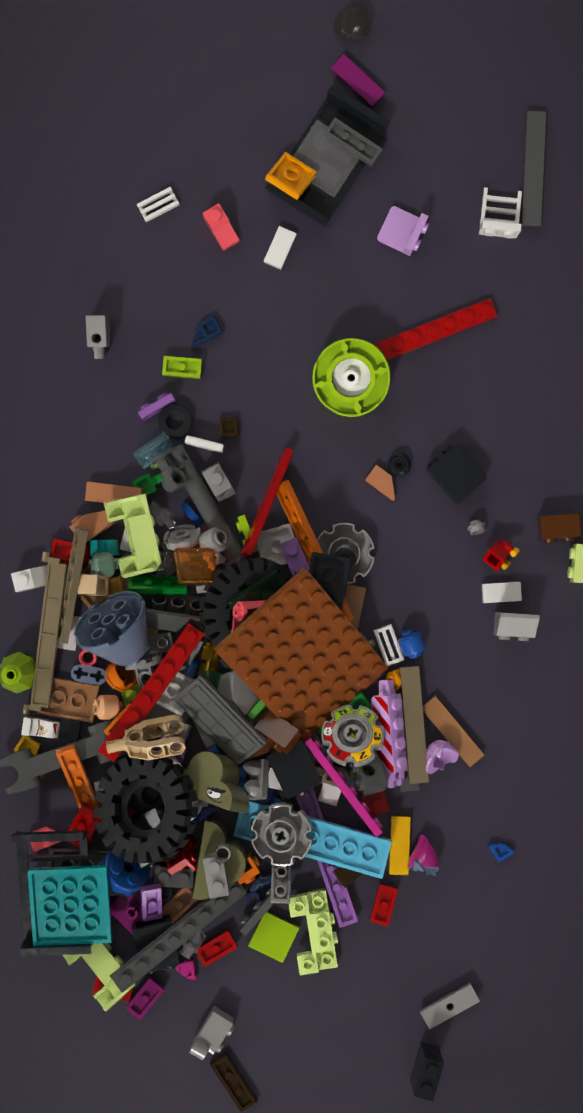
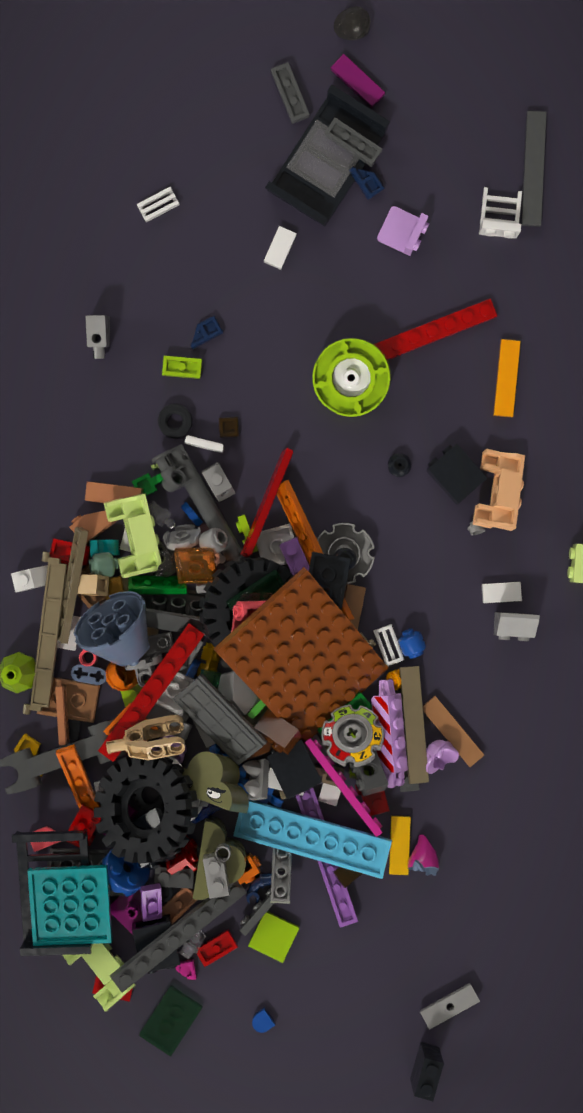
(40, 727): white leg -> none
(62, 715): none -> nougat tile
(107, 707): light nougat head -> none
(145, 998): magenta plate -> none
(149, 410): medium lavender plate -> none
(152, 449): clear light blue plate -> none
(170, 1020): none -> clear green tile
(212, 1033): light grey hinge -> none
(220, 227): coral arch -> none
(233, 1082): dark brown tile -> none
(262, 1021): none -> blue tile
(290, 93): none -> dark grey plate
(291, 175): light orange tile -> none
(296, 839): light grey piece -> none
(319, 921): yellowish green bracket -> none
(367, 182): none -> dark blue tile
(382, 482): nougat tile -> none
(383, 904): red plate -> none
(497, 554): red piece -> none
(501, 851): blue tile -> none
(505, 490): none -> light nougat bracket
(506, 378): none -> light orange tile
(559, 526): reddish brown brick -> none

